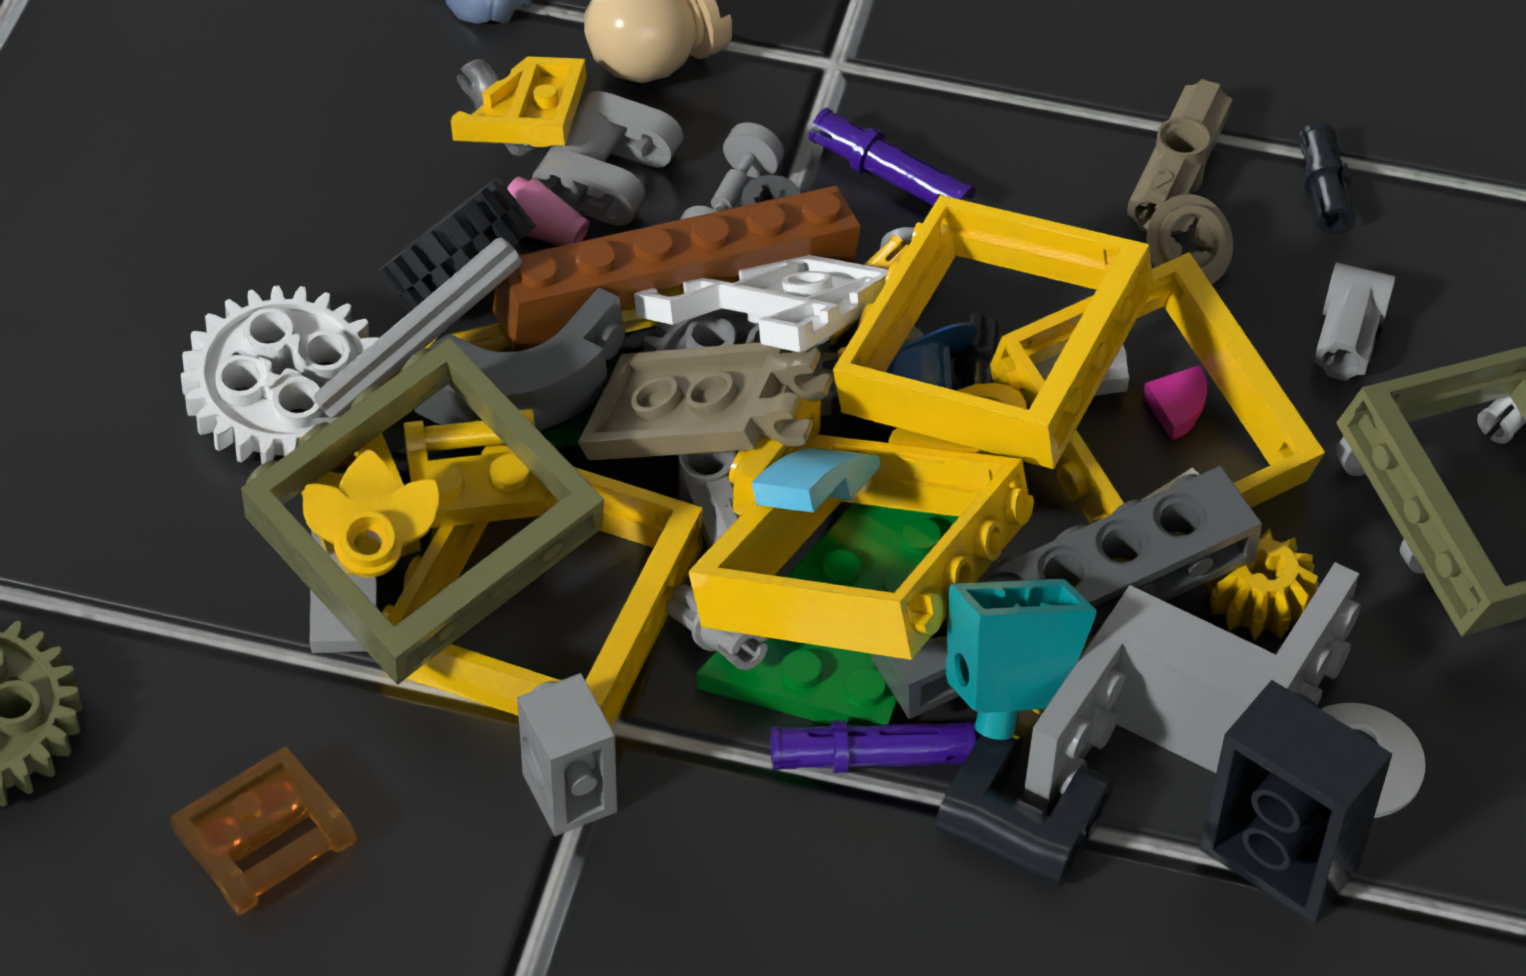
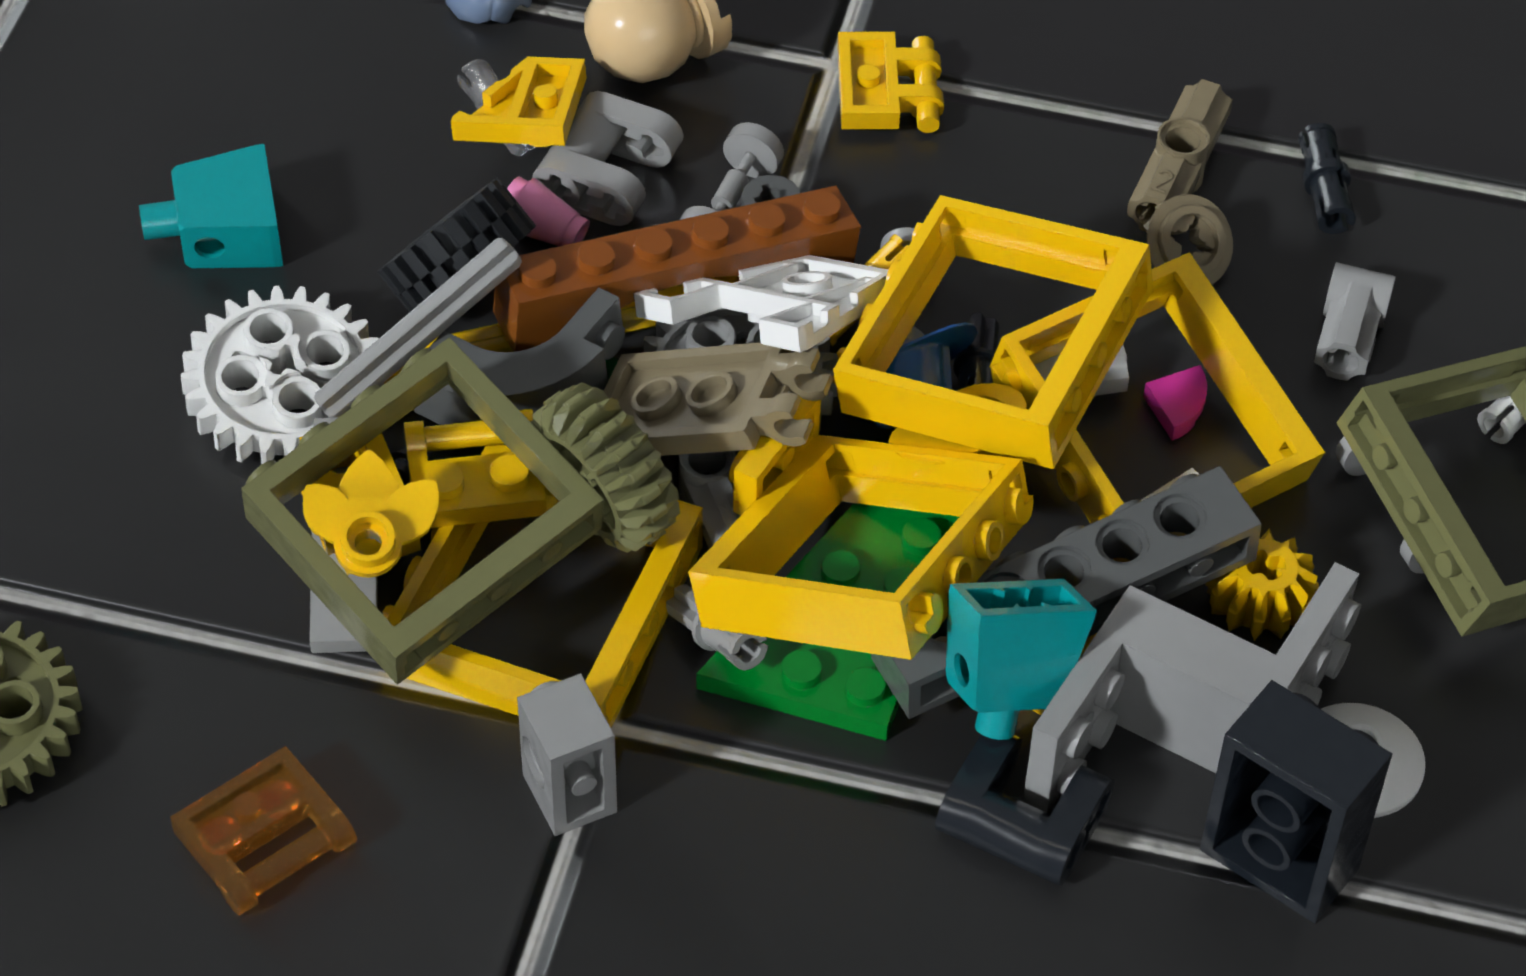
(220, 212): none -> teal torso
(615, 461): none -> olive gear
(811, 475): medium azure slope -> none
(870, 85): none -> yellow plate
(871, 152): dark purple pin -> none
(886, 745): dark purple pin -> none

